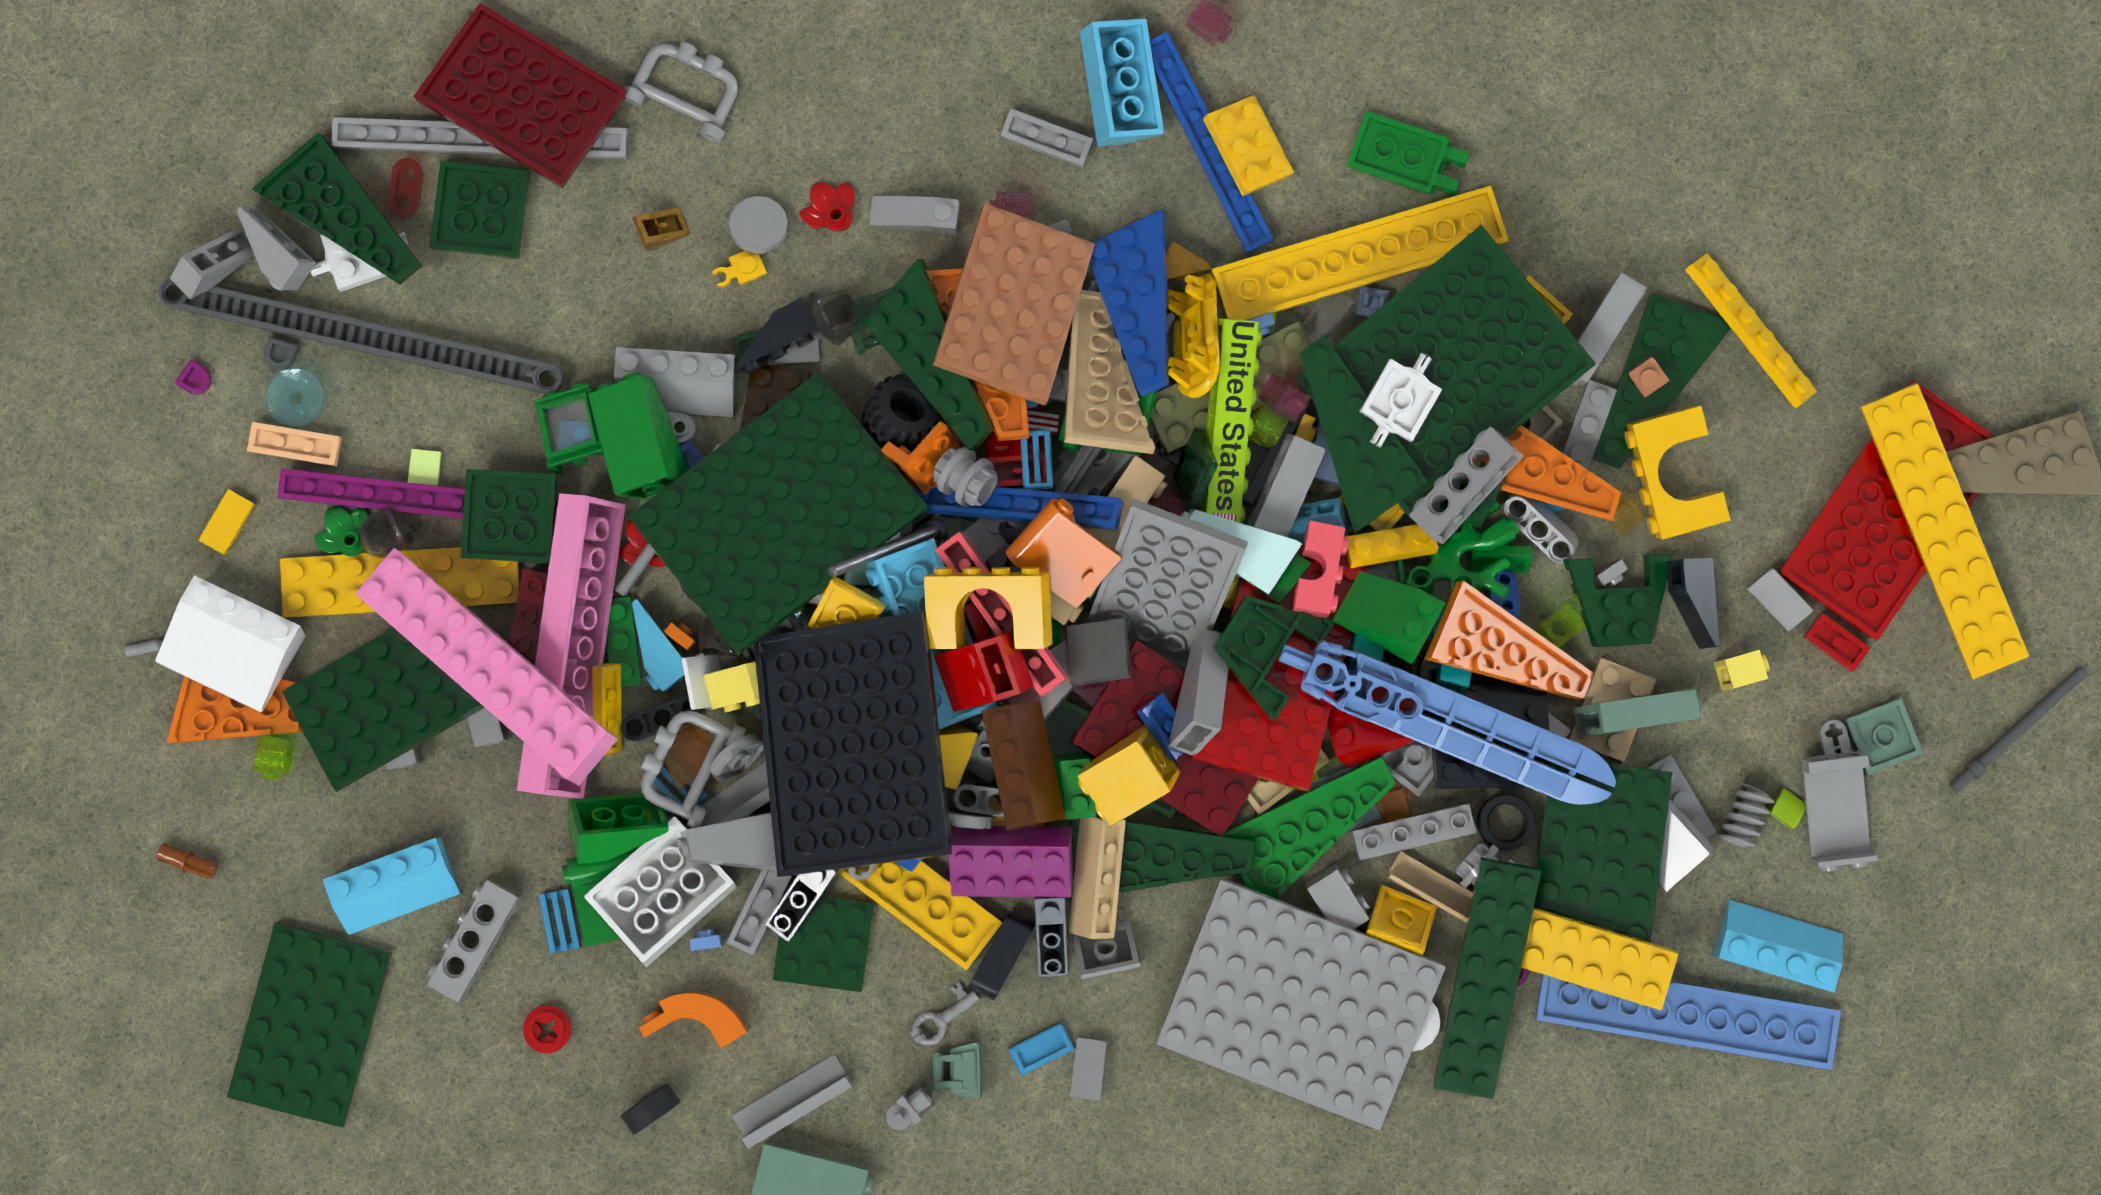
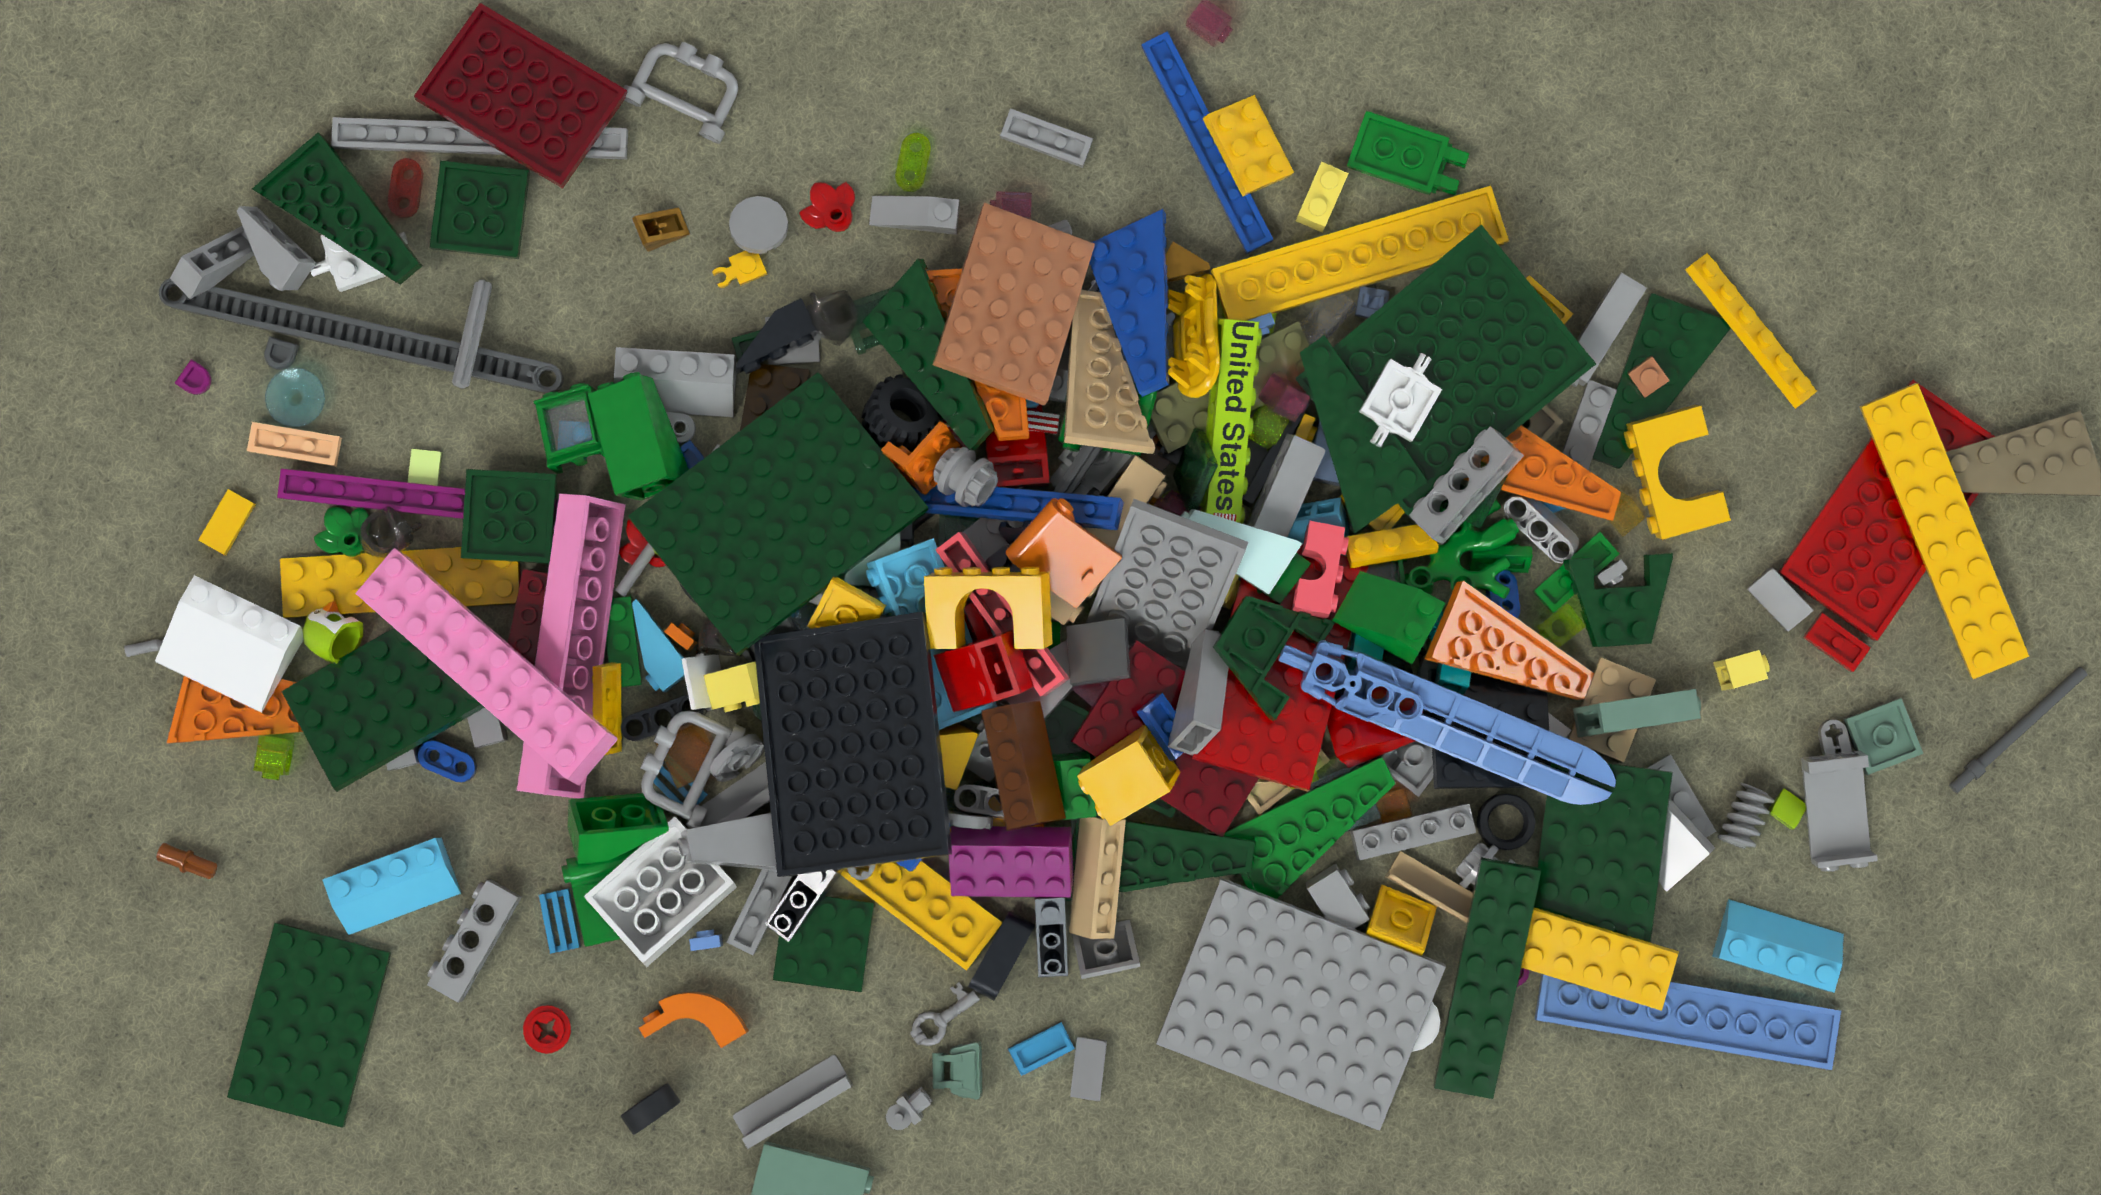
(331, 634): none -> lime piece
(447, 762): none -> blue plate
(471, 334): none -> light grey axle
(913, 161): none -> clear neon green plate
(936, 529): flat silver bar -> none
(1048, 458): dark azure tile -> none
(1121, 81): medium azure slope -> none
(1322, 197): none -> light yellow brick
(1557, 587): none -> green plate
(1694, 593): slope -> none

